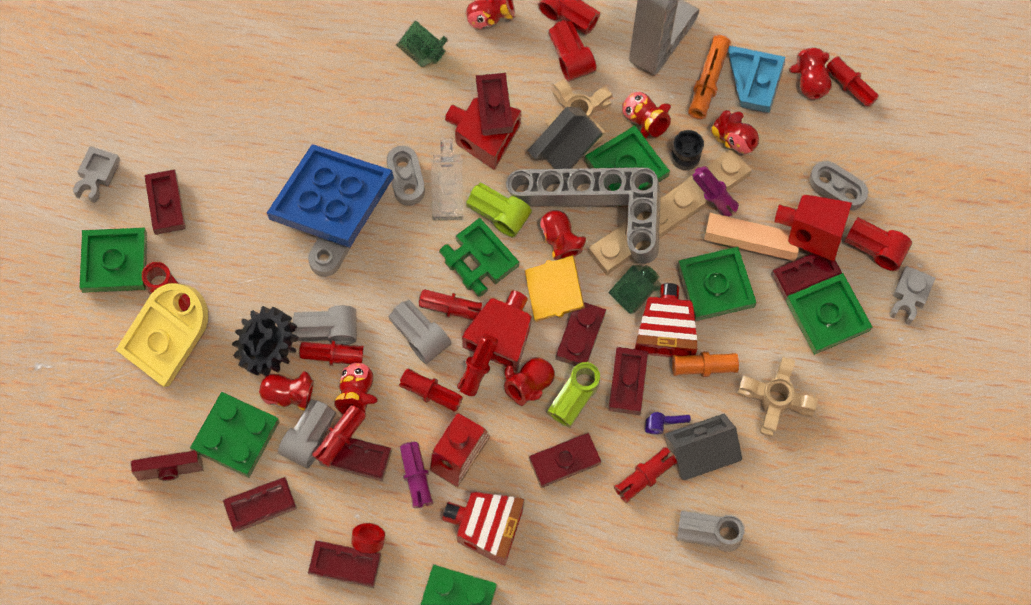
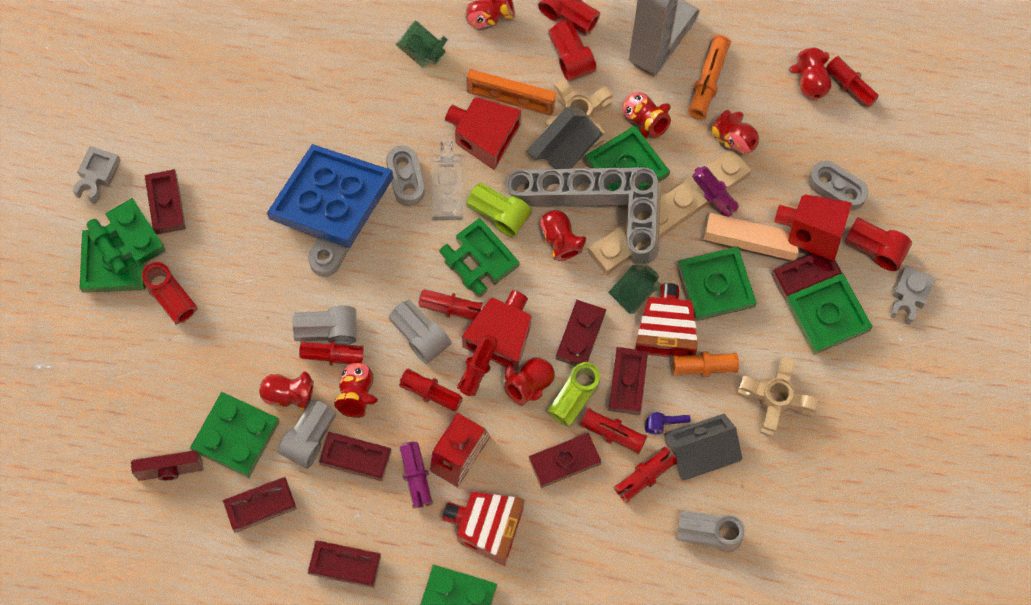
(134, 231): none -> green plate
(165, 334): light yellow tile -> none
(265, 341): black gear -> none
(339, 435): red axle -> none
(368, 538): red tile -> none
(494, 104): dark red plate -> none
(511, 92): none -> orange tile
(554, 288): yellow piece -> none
(634, 440): none -> red pin
(687, 143): black wheel -> none
(756, 77): dark azure wing -> none

